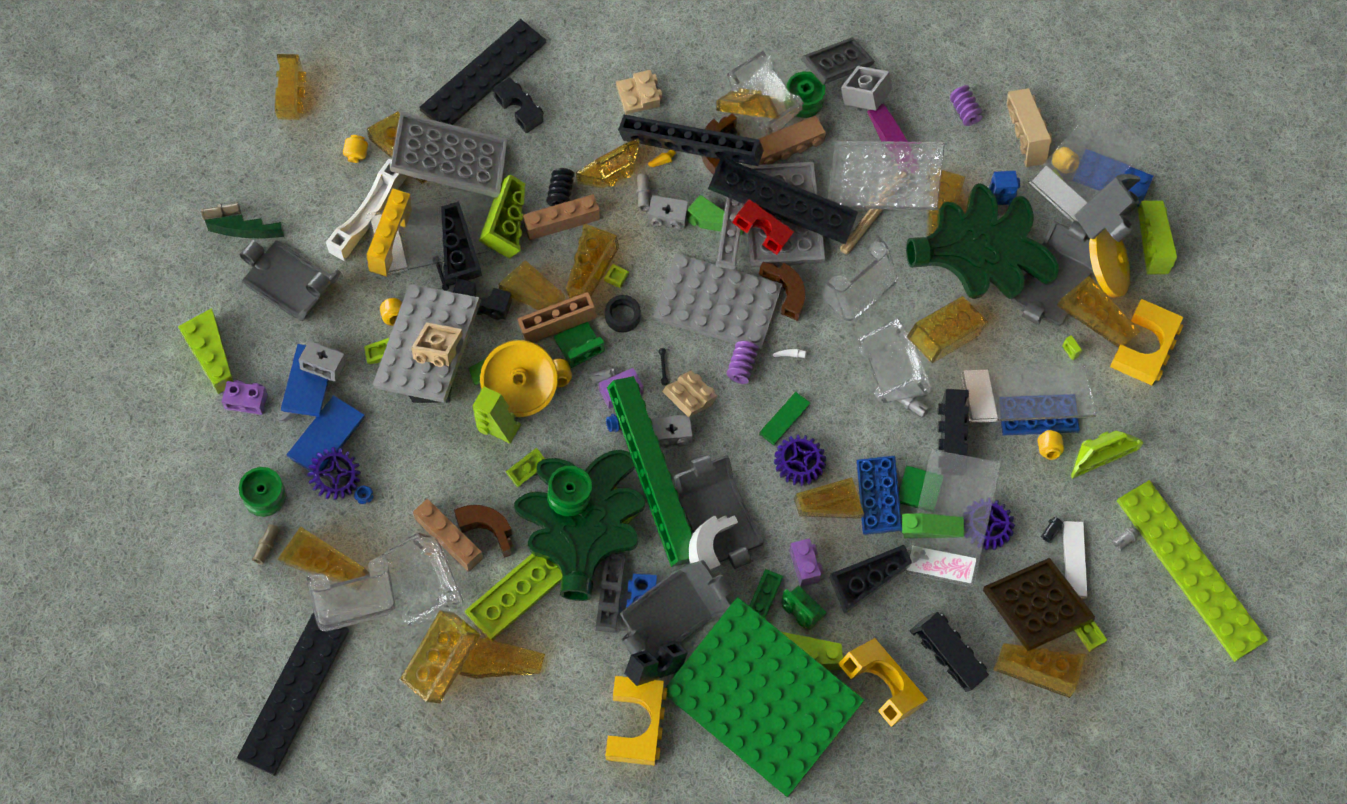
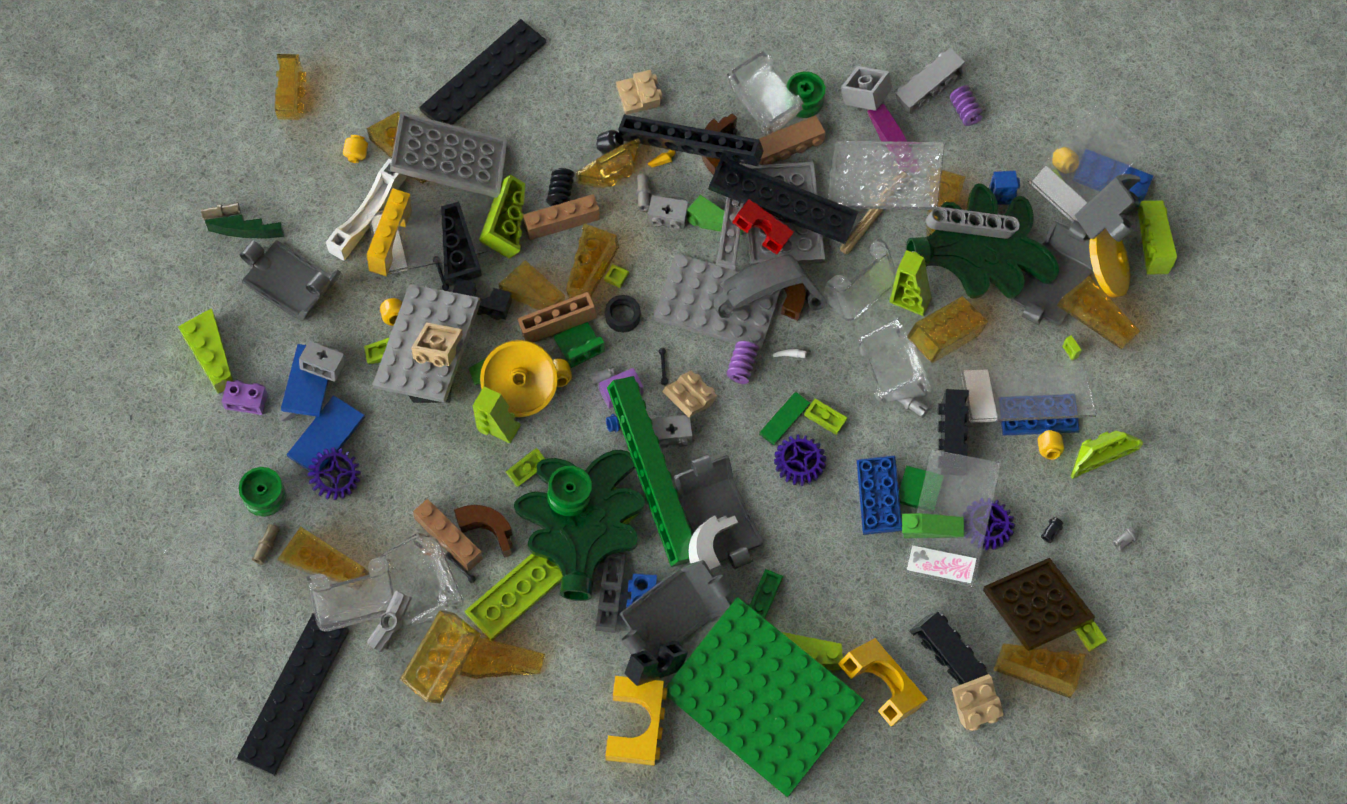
(363, 490): blue plate -> none
(383, 632): none -> light grey piece
(471, 578): none -> black hinge
(511, 93): black arch -> none
(609, 141): none -> black head
(747, 104): clear yellow wedge -> none
(765, 279): none -> dark grey panel
(802, 607): green bracket -> none
(805, 562): medium lavender brick -> none
(825, 416): none -> lime plate
(830, 501): clear yellow wedge -> none
(837, 60): dark grey tile -> none
(866, 577): black wedge -> none
(911, 284): none -> lime wedge
(931, 80): none -> light grey wedge
(977, 703): none -> tan plate
(980, 219): none -> light grey beam
(1029, 126): tan wedge -> none
(1075, 556): white tile -> none
(1147, 366): yellow arch -> none
(1192, 571): lime plate -> none

